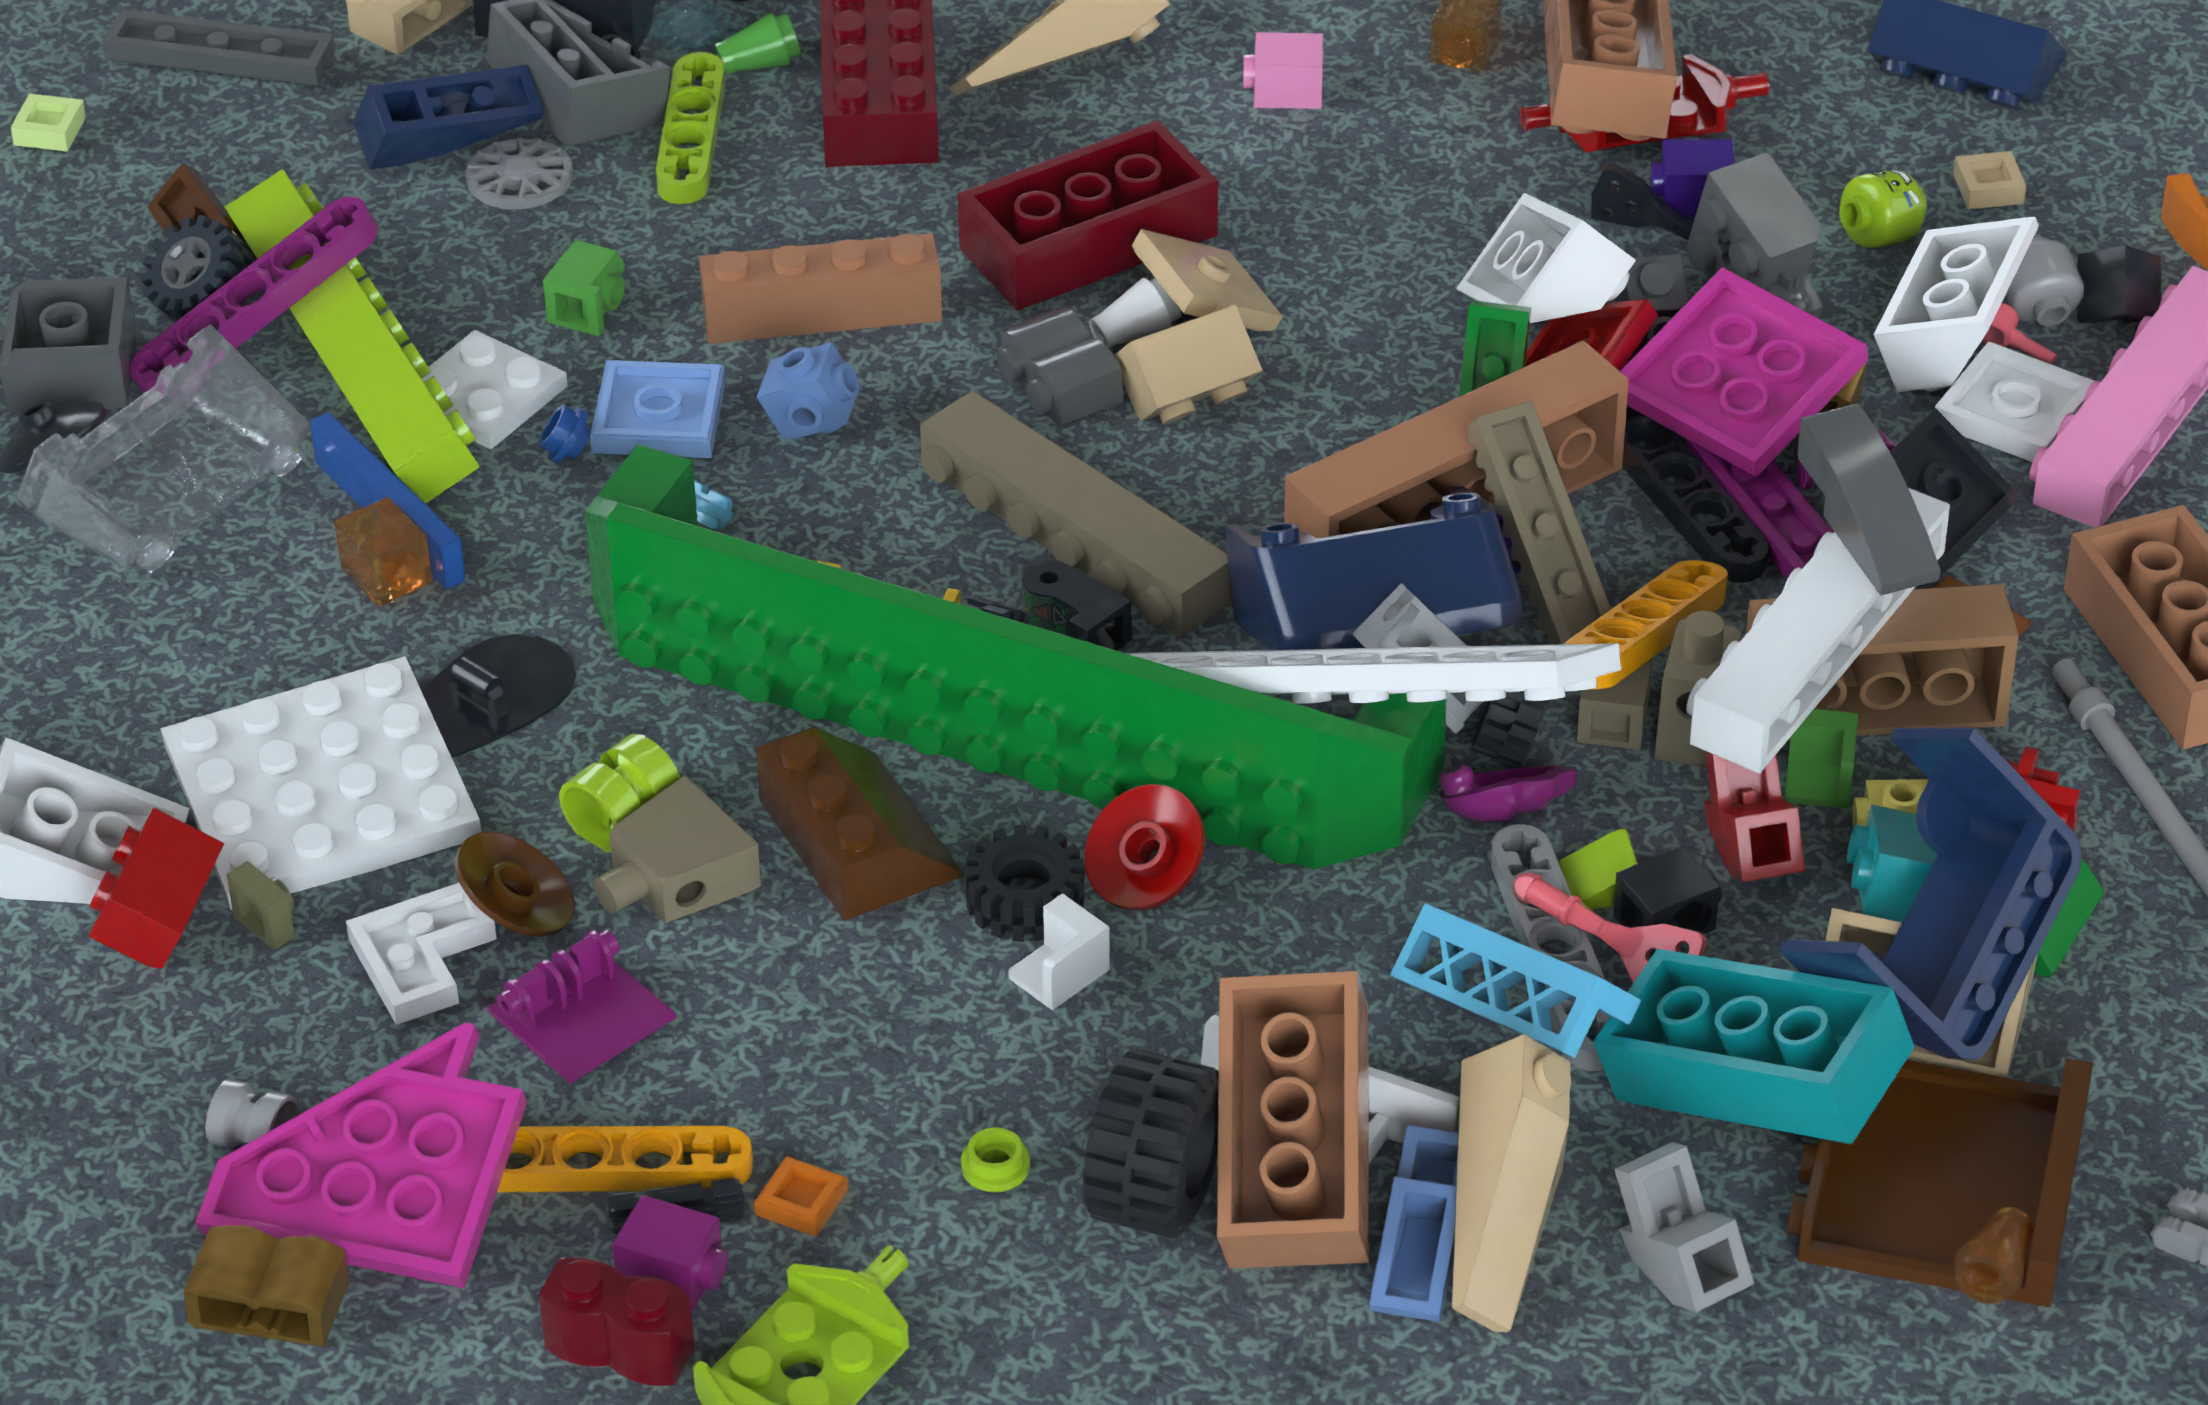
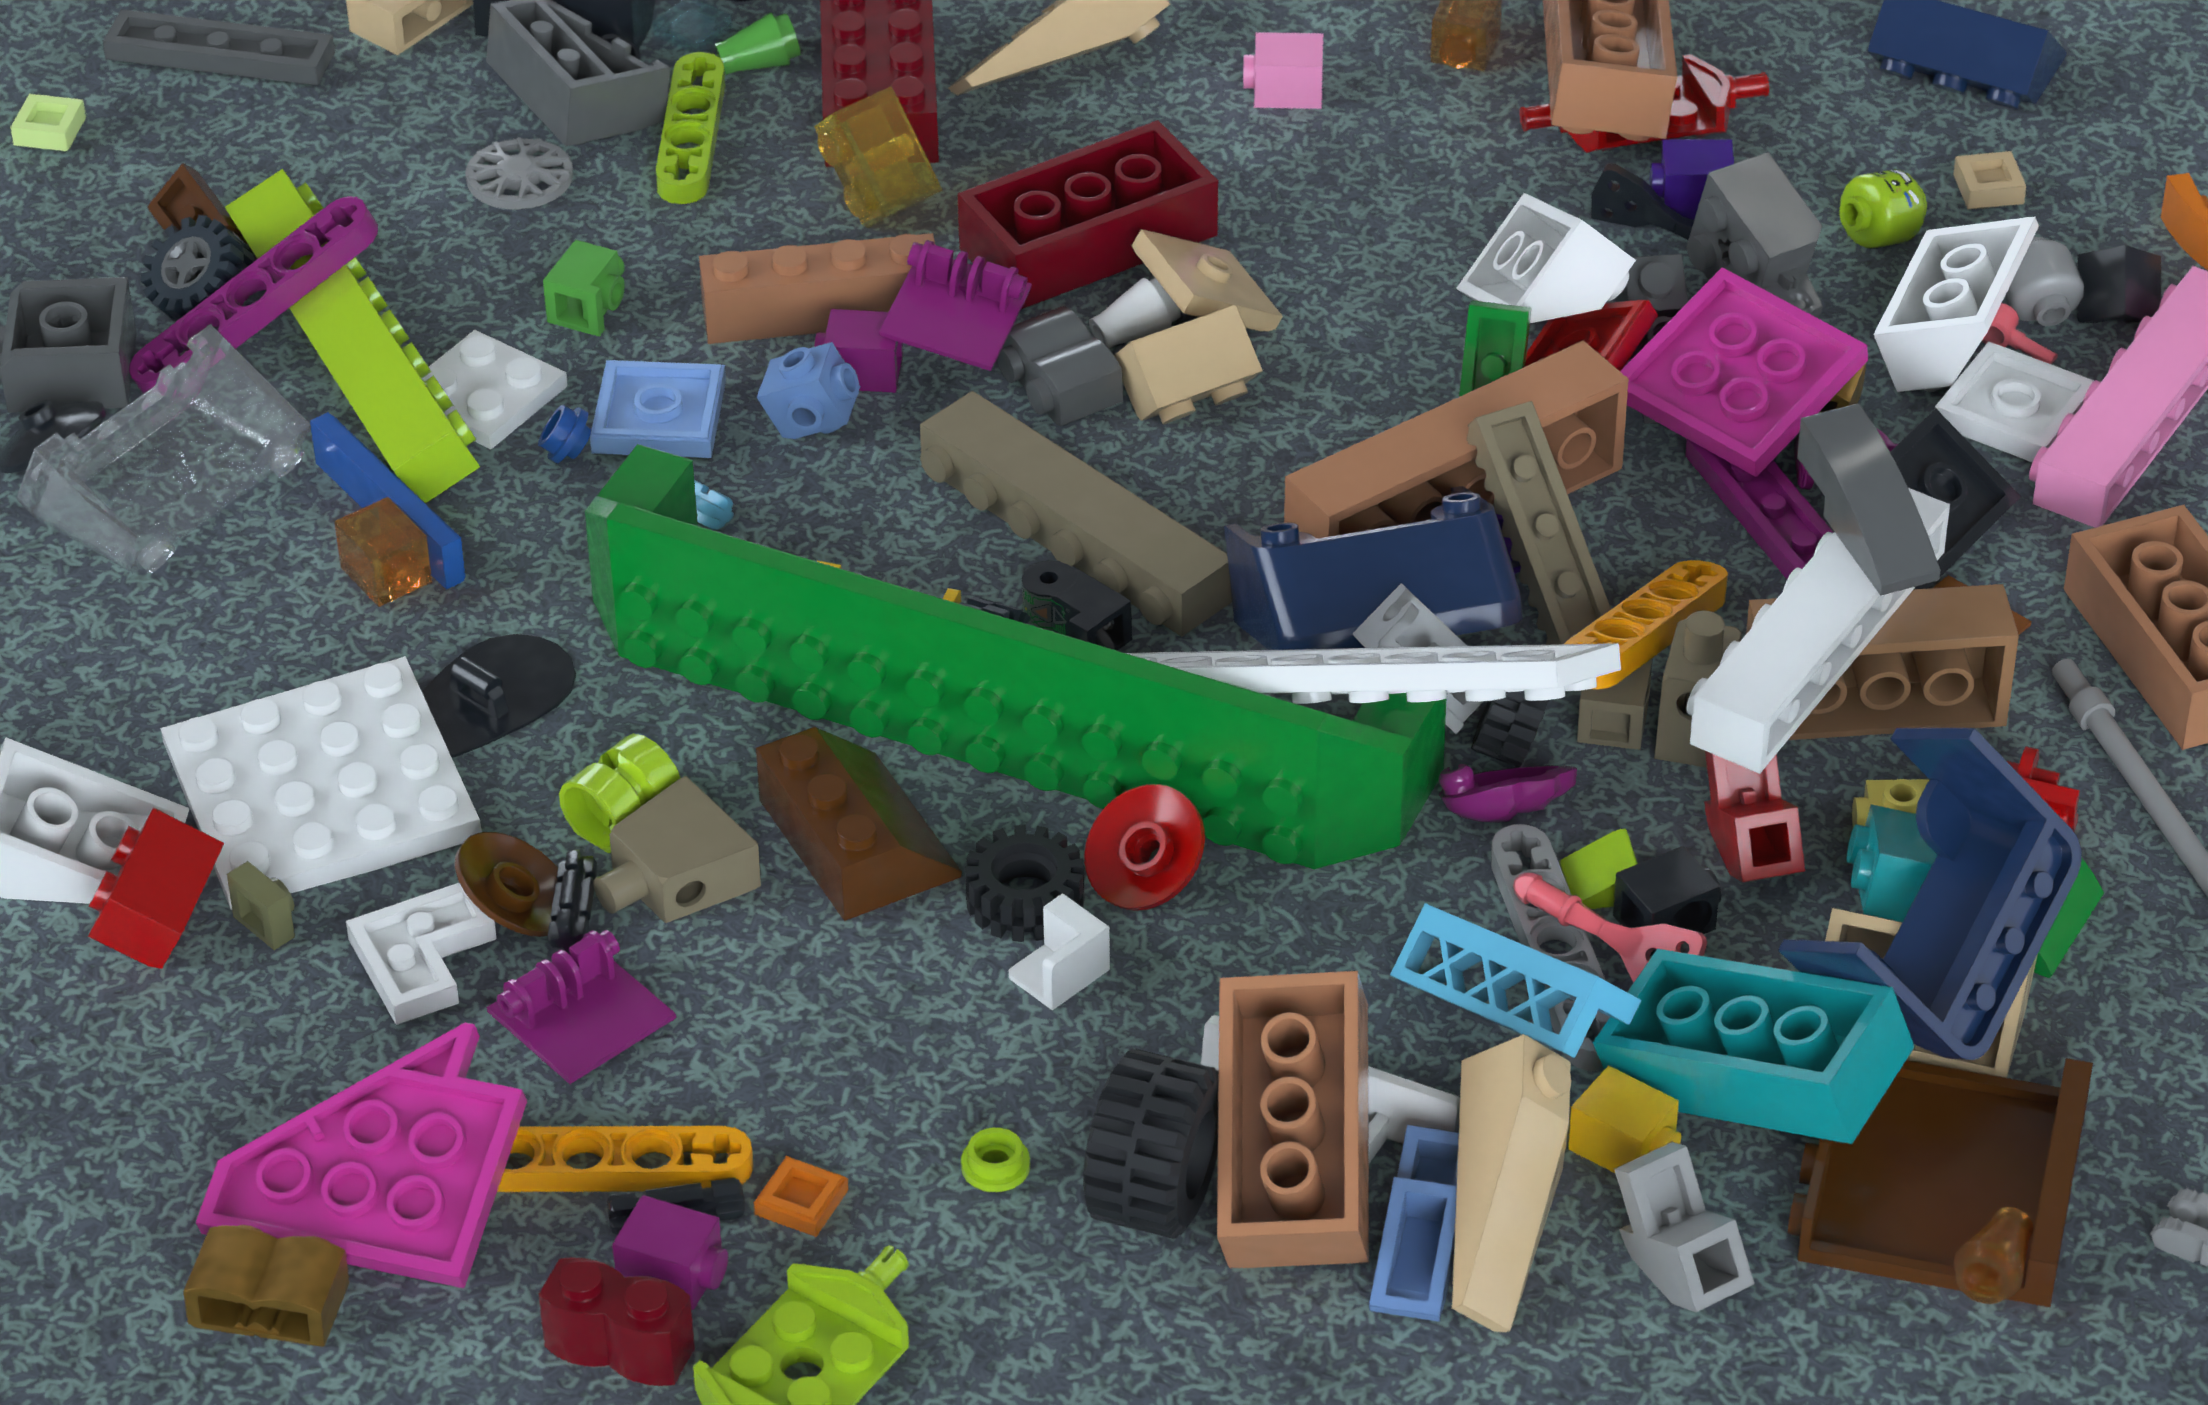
(242, 1115): light grey wheel -> none
(443, 113): dark blue slope -> none
(572, 900): none -> black axle
(858, 341): none -> magenta brick
(877, 158): none -> clear yellow brick
(956, 305): none -> magenta hinge
(1621, 1120): none -> yellow brick
(1700, 496): black beam -> none
(1822, 759): bright green panel -> none

